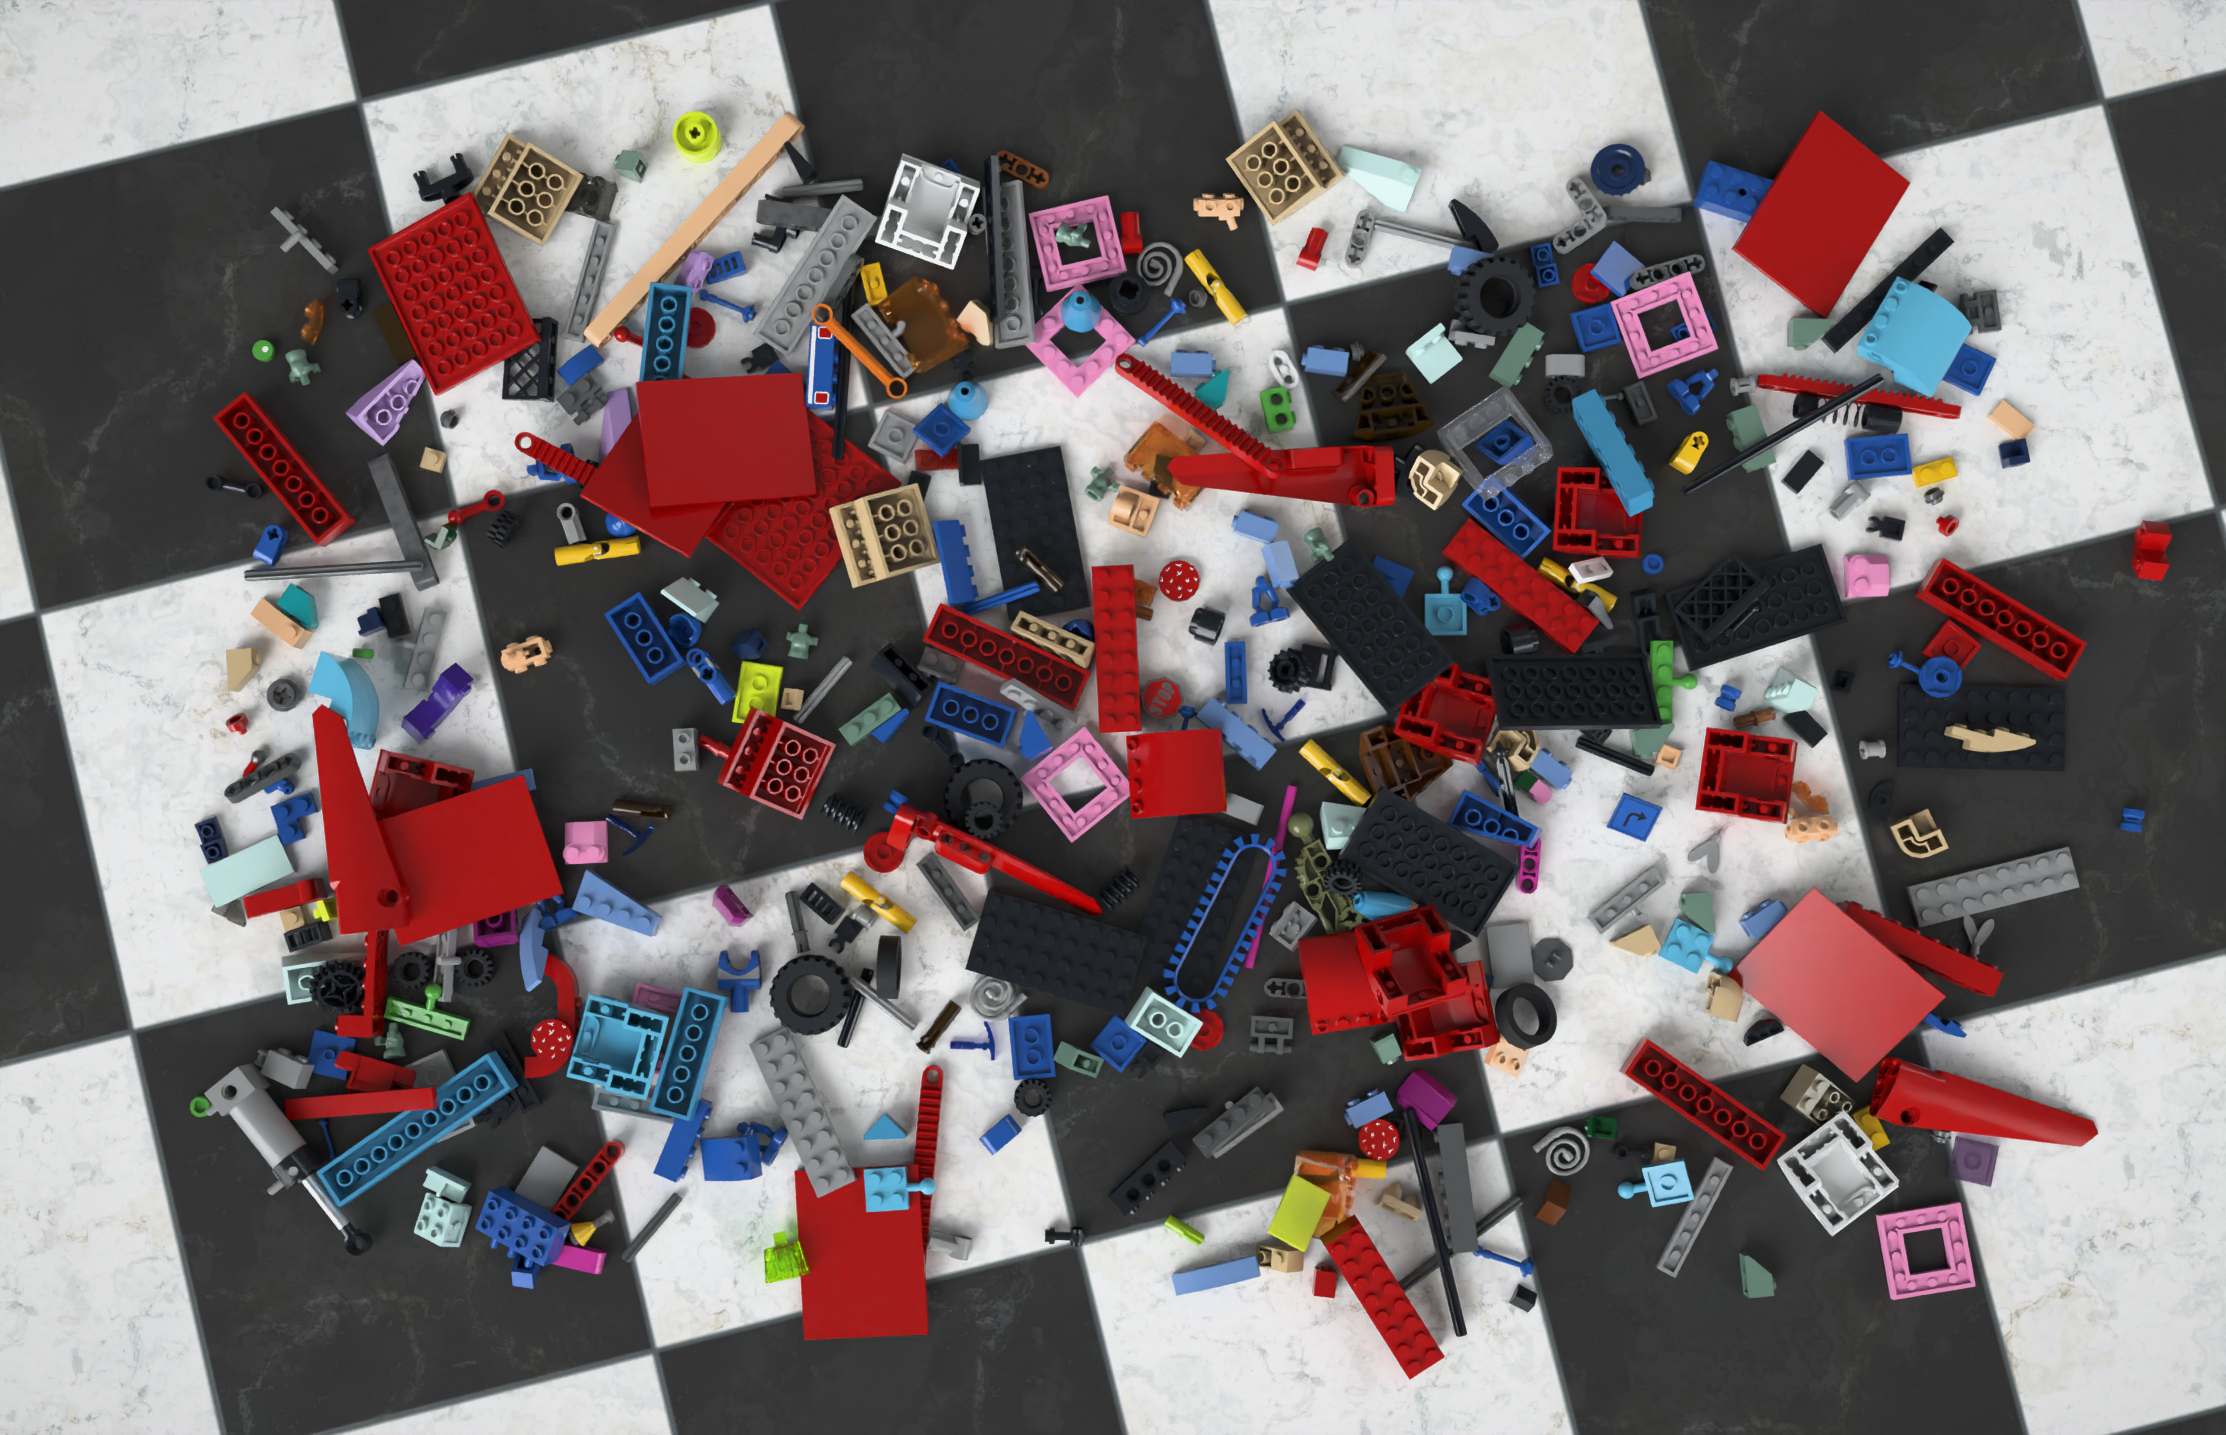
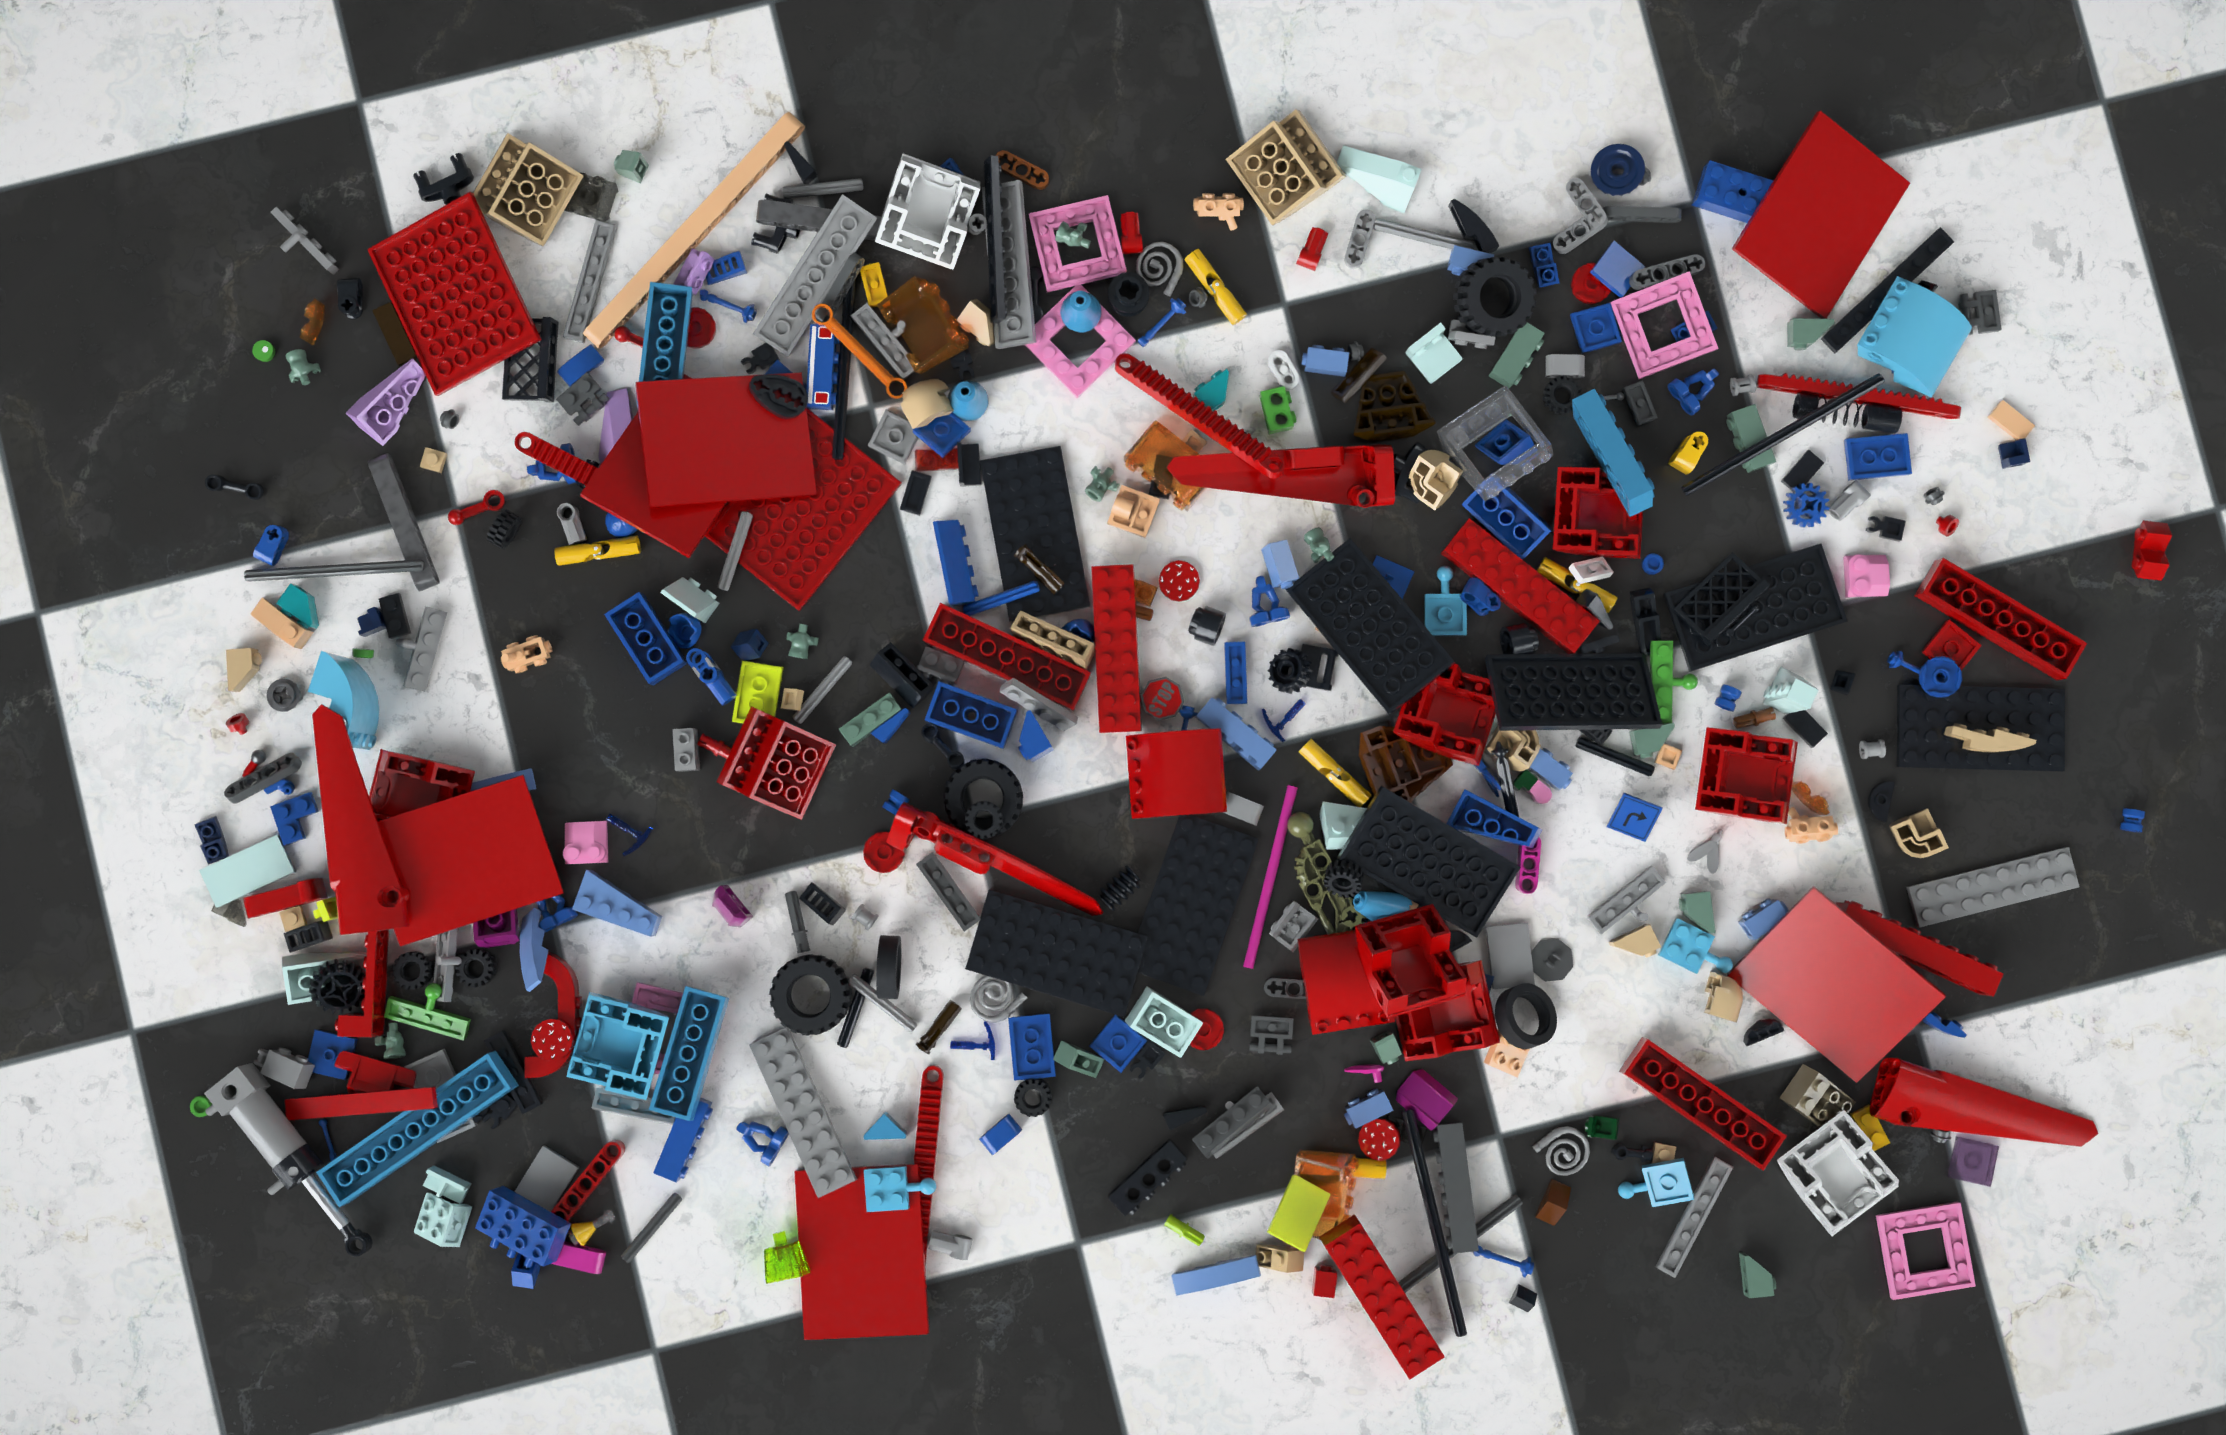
(284, 469): red brick -> none
(444, 538): bracket -> none
(446, 695): dark purple brick -> none
(641, 809): dark brown piece -> none
(697, 137): neon yellow wheel -> none
(731, 1158): blue slope -> none
(735, 551): none -> light grey axle
(739, 980): blue connector -> none
(786, 385): none -> black piece
(843, 812): black piece -> none
(847, 931): black plate -> none
(872, 898): yellow piece -> none
(884, 535): tan slope -> none
(925, 402): none -> tan brick
(1075, 1236): black bar -> none
(1077, 823): bright pink plate -> none
(1192, 364): medium blue brick -> none
(1246, 930): blue piece -> none
(1255, 527): medium blue brick -> none
(1366, 1069): none -> dark pink bar
(1407, 1209): tan tile -> none
(1815, 505): none -> blue gear
(1934, 472): yellow plate -> none
(1970, 369): blue tile -> none
(1976, 937): light grey piece -> none

